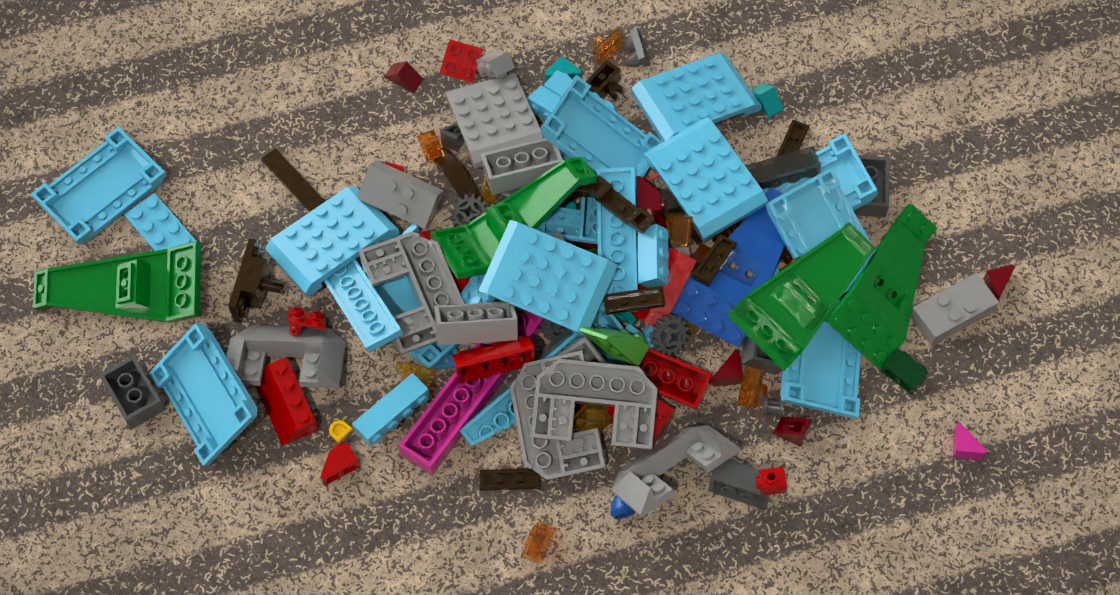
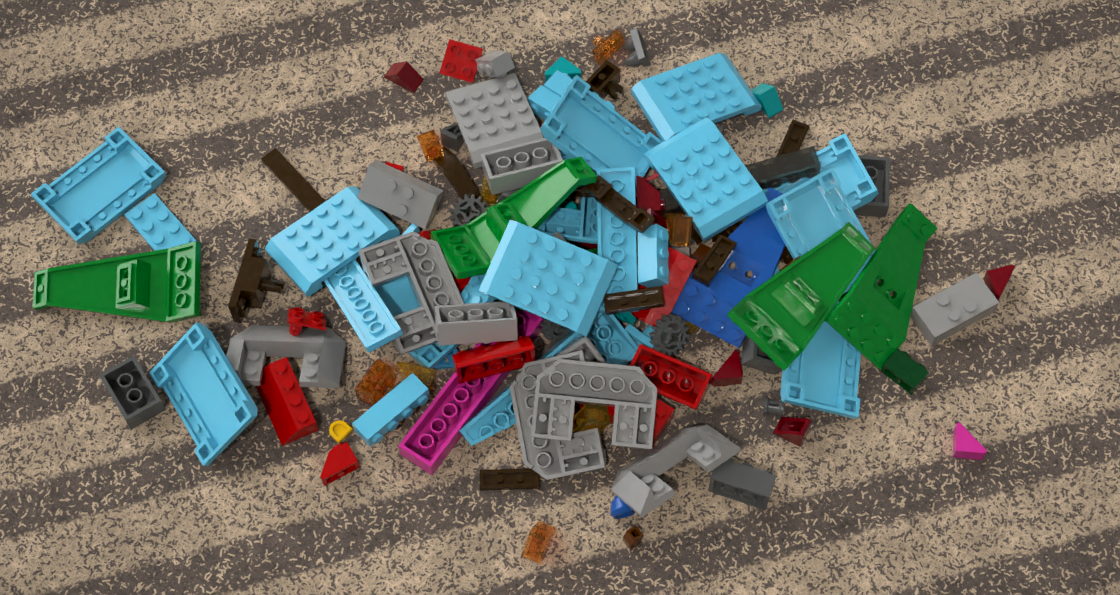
(375, 383): none -> clear orange brick
(618, 344): bright green slope -> none
(633, 537): none -> reddish brown piece
(751, 387): clear orange tile -> none
(771, 481): red brick -> none

